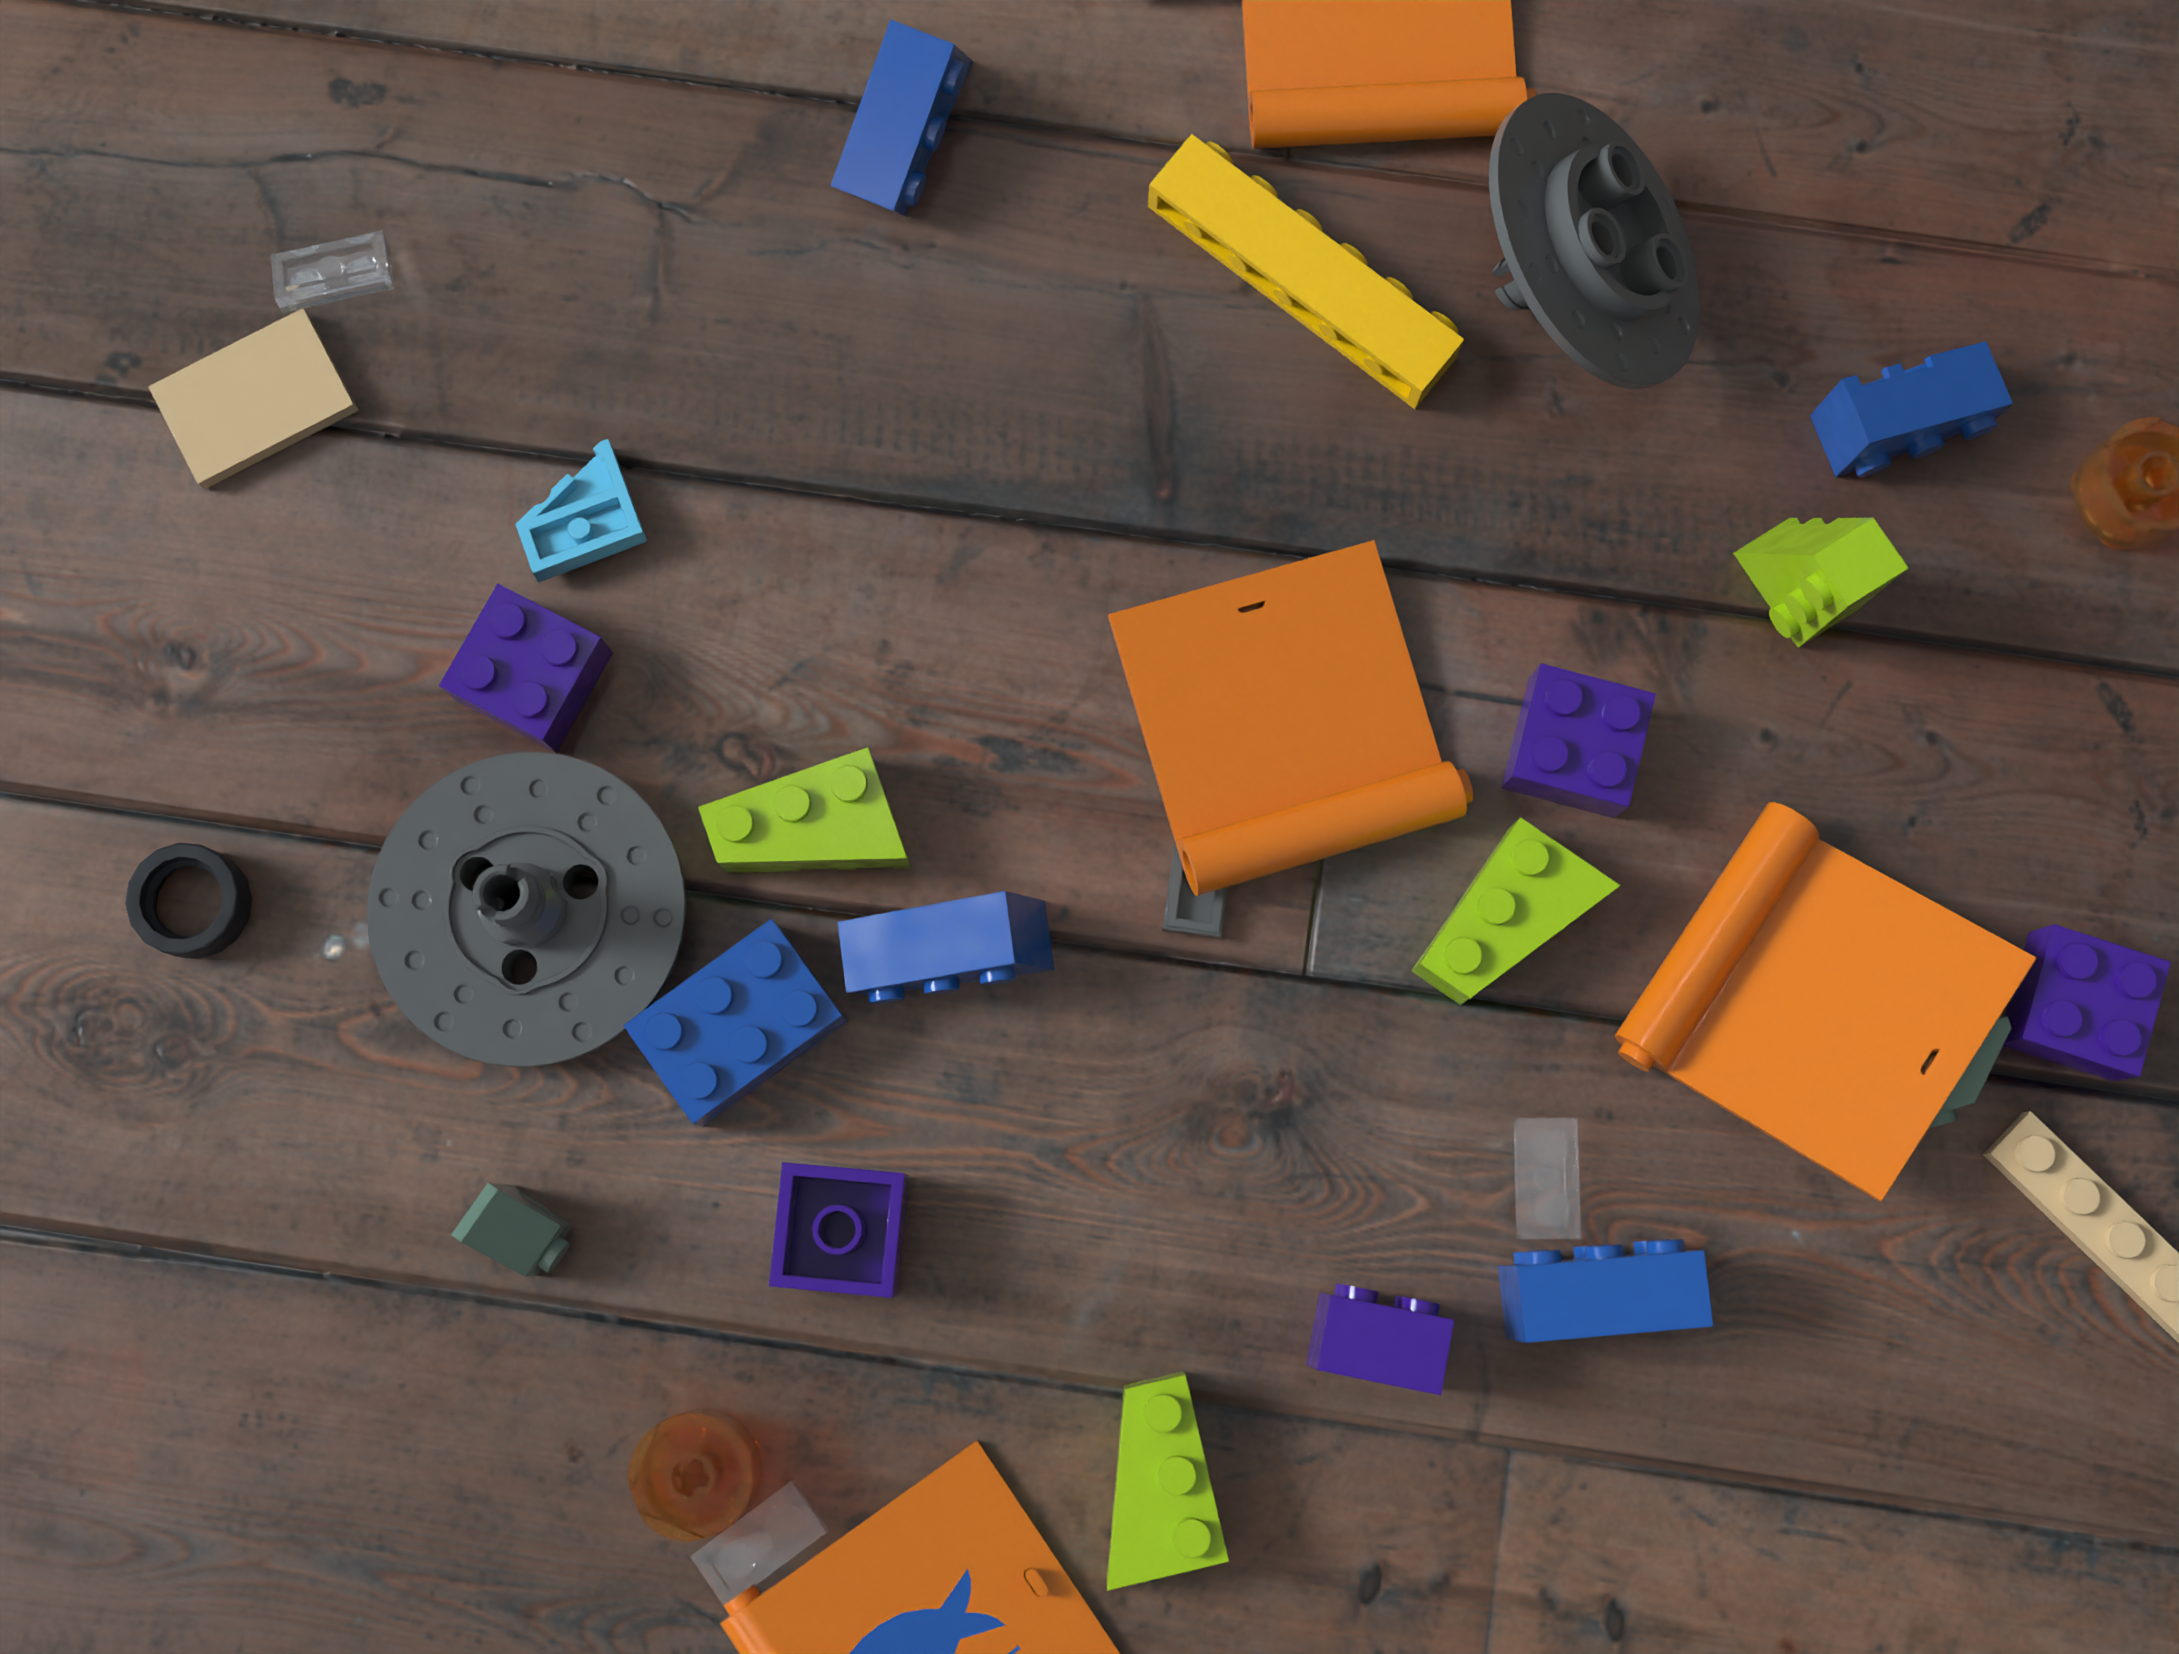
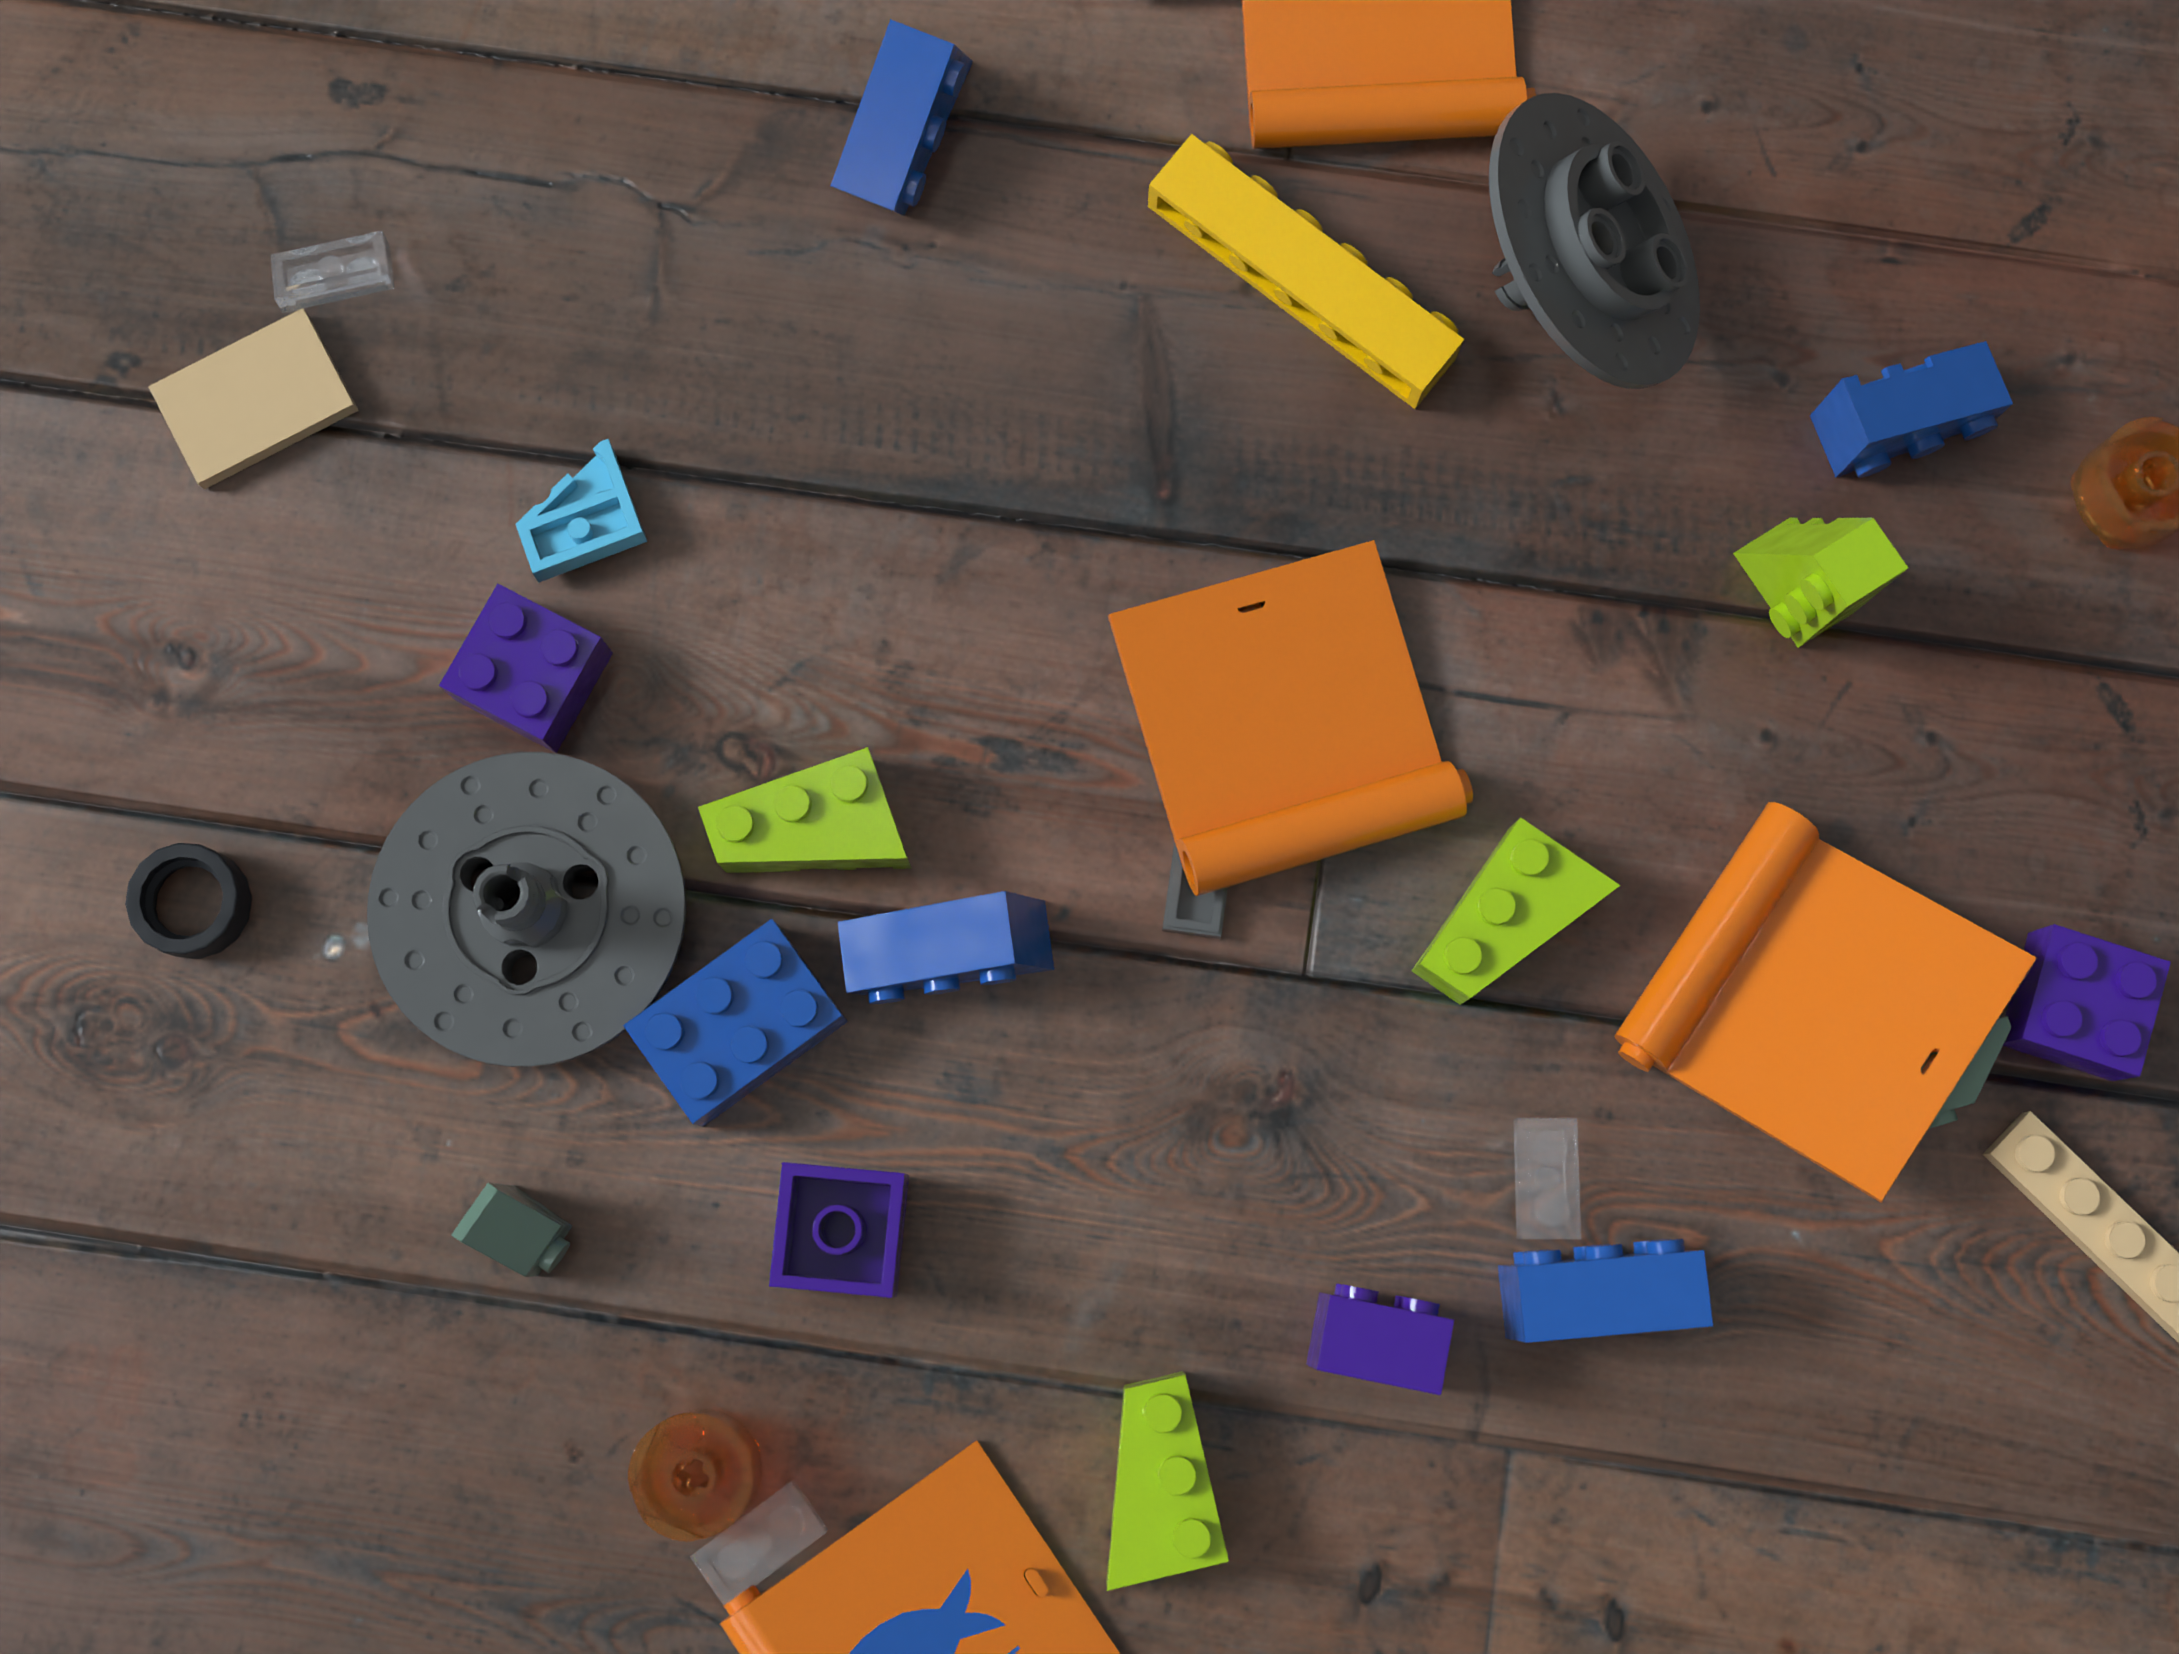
(1578, 741): dark purple brick -> none

